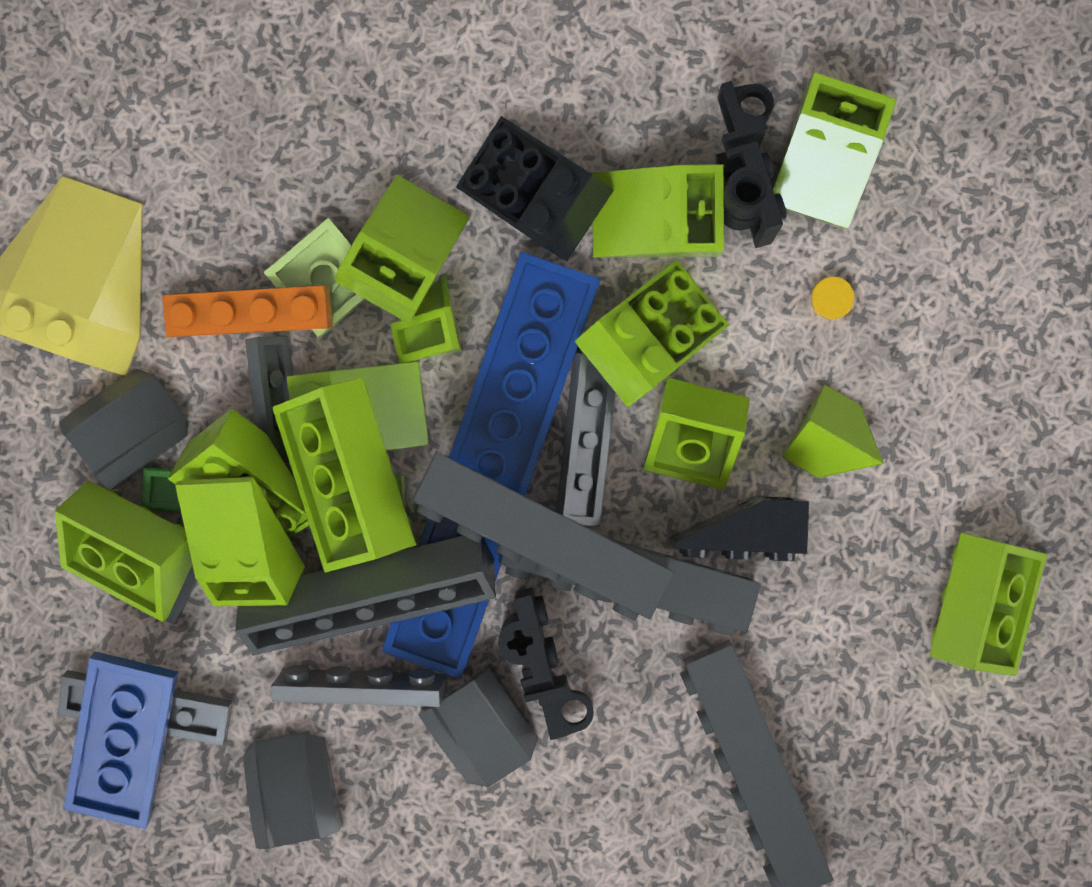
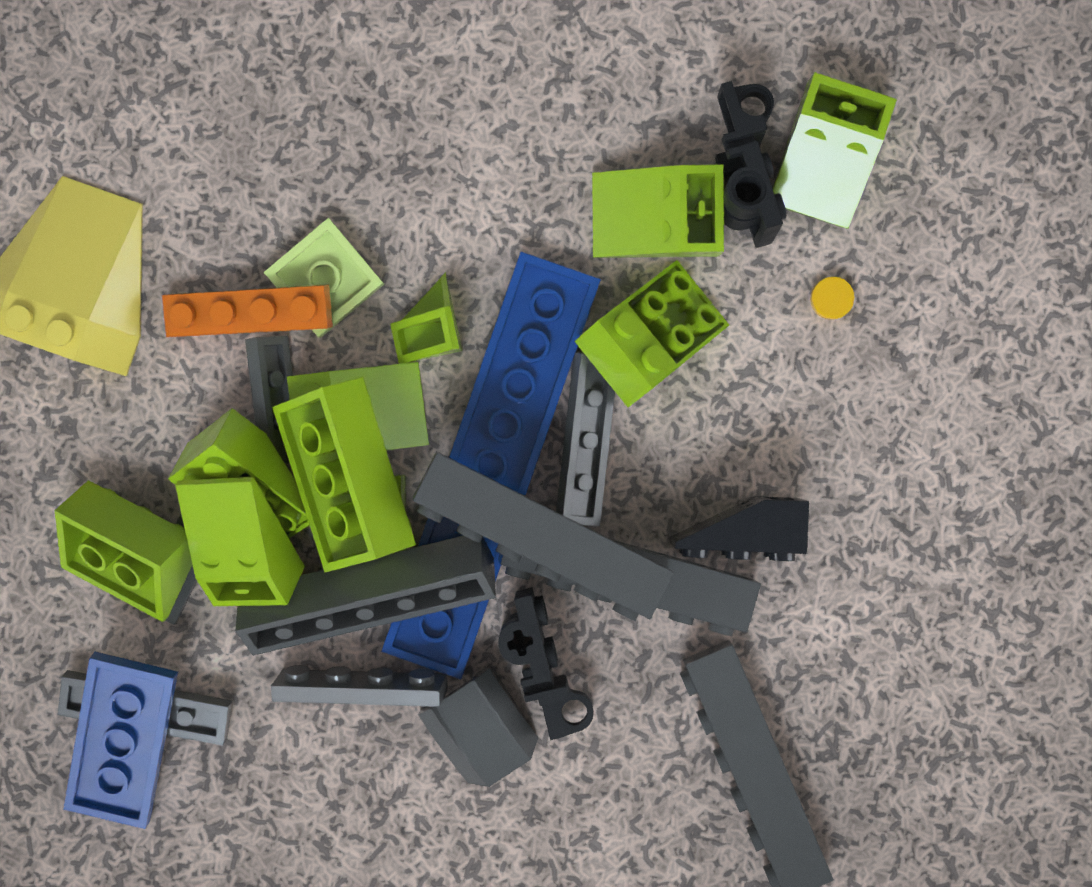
(125, 428): dark grey slope -> none
(158, 491): bright green tile -> none
(291, 790): dark grey slope -> none
(401, 248): lime slope -> none
(534, 188): black slope -> none
(697, 433): lime slope -> none
(833, 437): lime slope -> none
(987, 605): lime slope -> none

